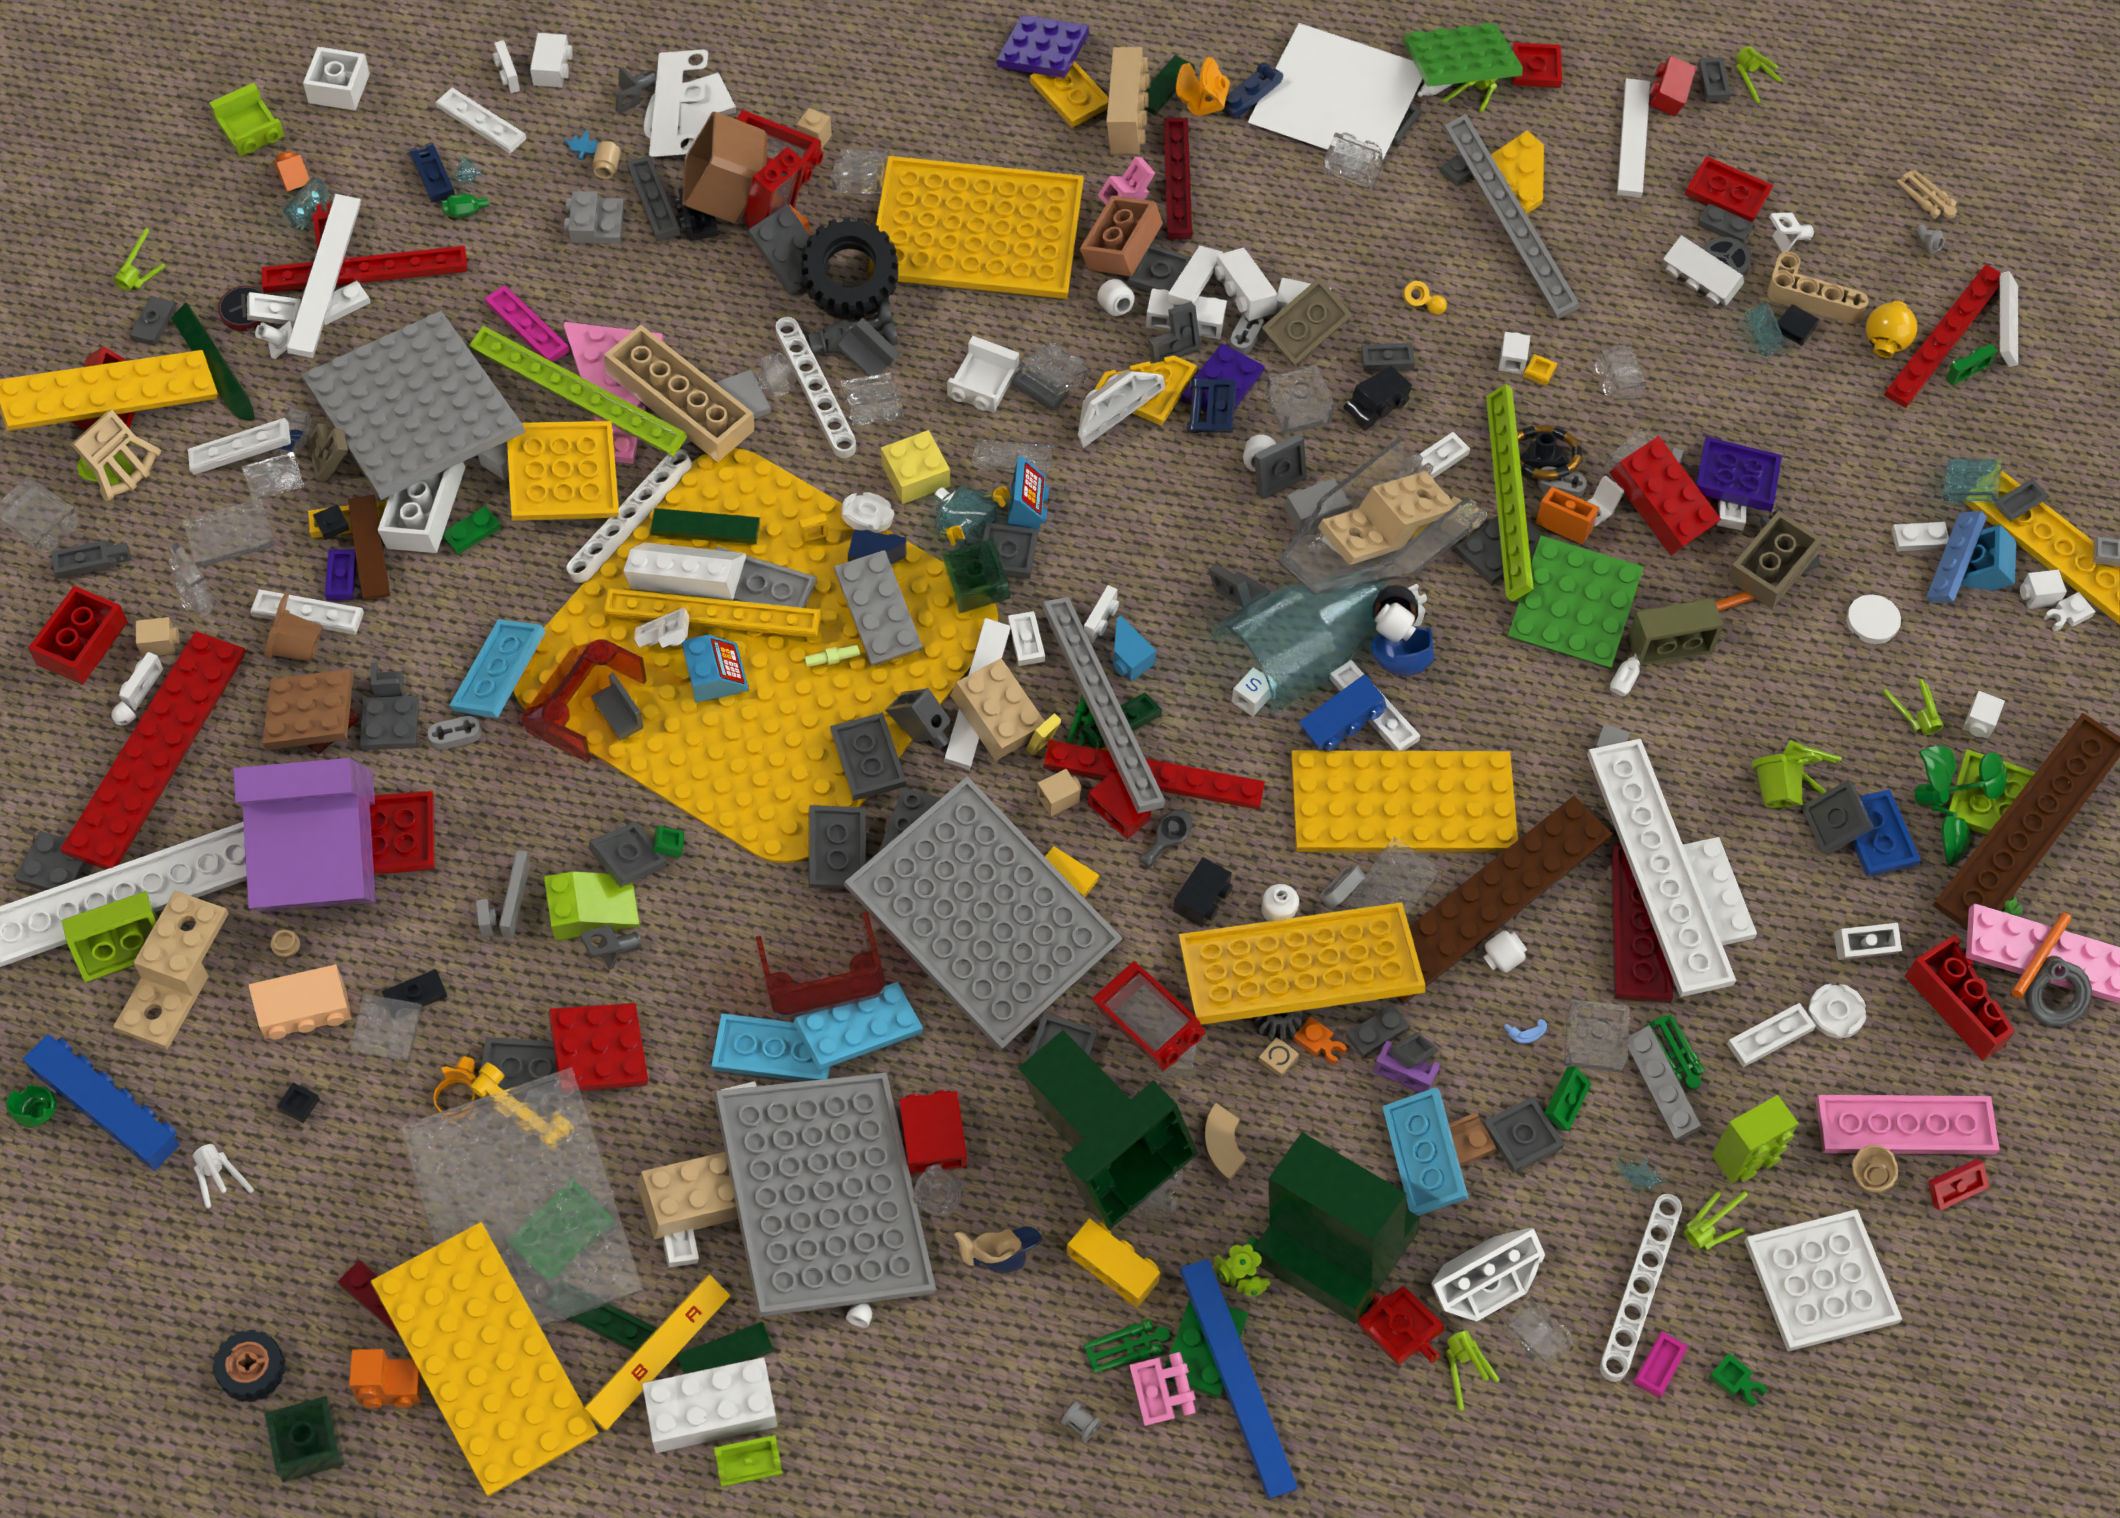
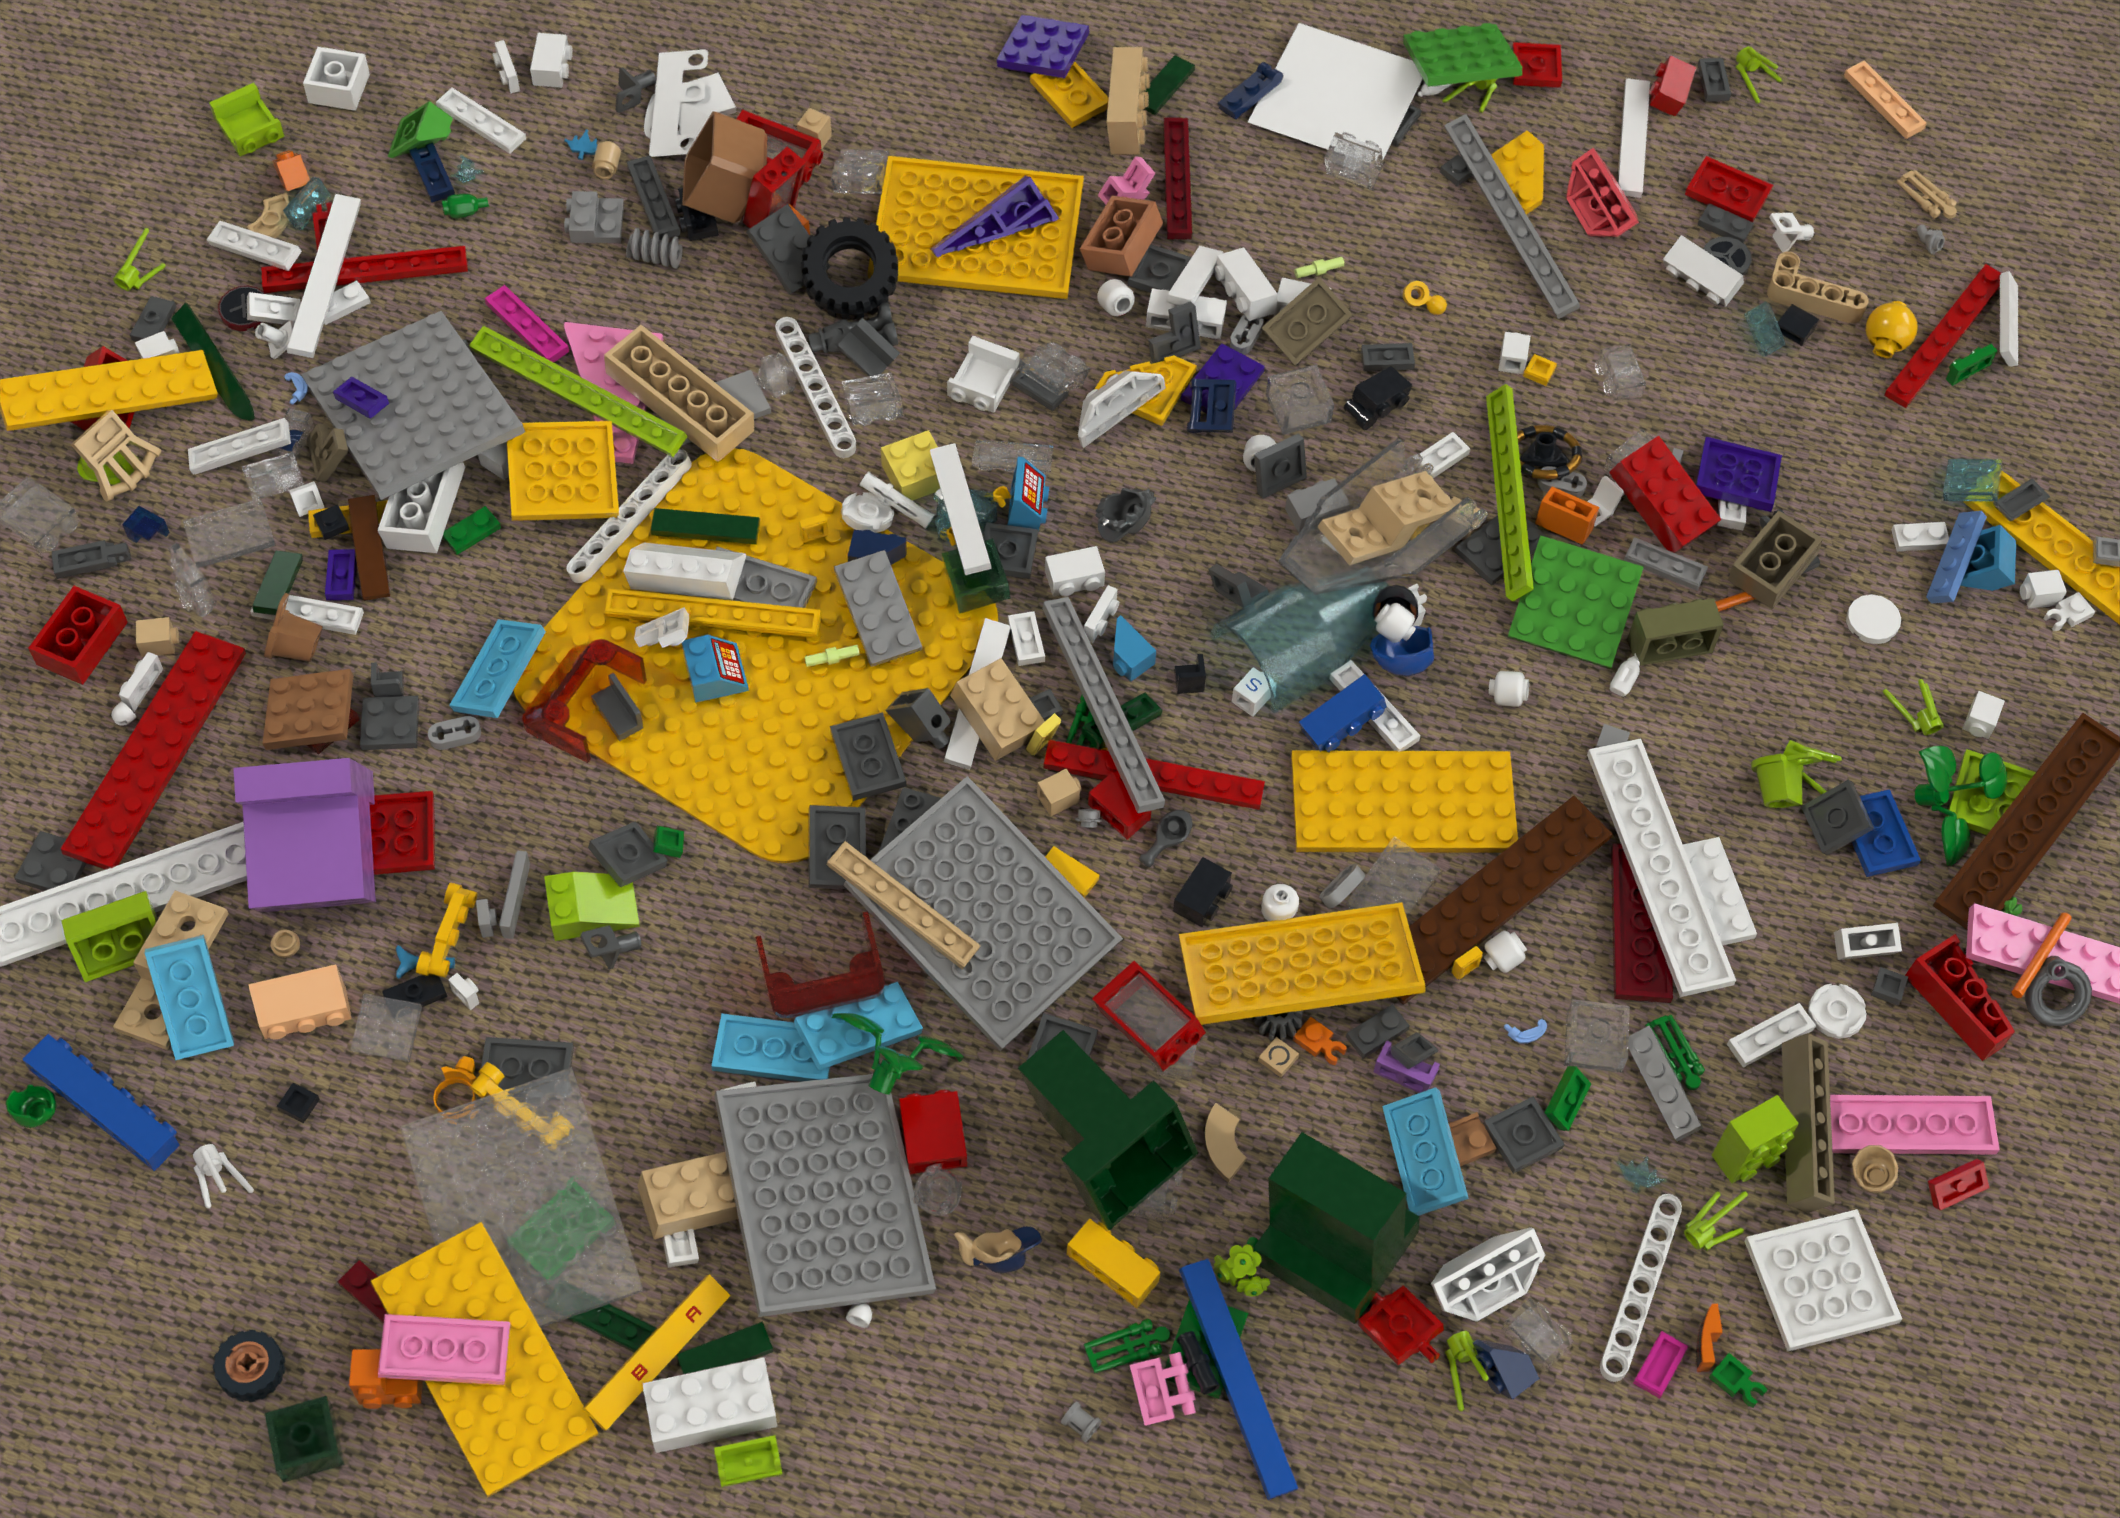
(144, 525): none -> clear blue panel
(156, 346): none -> white brick
(189, 997): none -> medium azure plate
(254, 245): none -> white tile
(273, 219): none -> tan tile
(277, 581): none -> dark green tile
(300, 385): none -> light blue piece
(306, 498): none -> white plate
(361, 397): none -> dark purple plate
(409, 961): none -> dark azure piece
(420, 128): none -> bright green slope
(444, 1349): none -> bright pink tile
(458, 902): none -> yellow plate
(464, 990): none -> white plate
(599, 1045): red plate -> none
(654, 249): none -> light grey piece
(892, 1068): none -> green plant
(896, 499): none -> white pin
(903, 905): none -> tan tile
(960, 509): none -> white tile
(1010, 212): none -> wedge
(1047, 704): none -> dark grey plate
(1075, 571): none -> white brick
(1089, 817): none -> light grey plate
(1124, 513): none -> dark grey hair
(1190, 677): none -> black panel
(1197, 92): light orange piece -> none
(1198, 1363): none -> black pin
(1319, 267): none -> yellowish green bar
(1467, 963): none -> yellow tile
(1507, 1367): none -> dark blue slope
(1509, 688): none -> white head
(1598, 198): none -> coral wedge
(1666, 564): none -> light grey tile
(1709, 1332): none -> orange slope
(1808, 1099): none -> dark tan brick
(1885, 99): none -> light nougat plate
(1889, 986): none -> dark grey plate

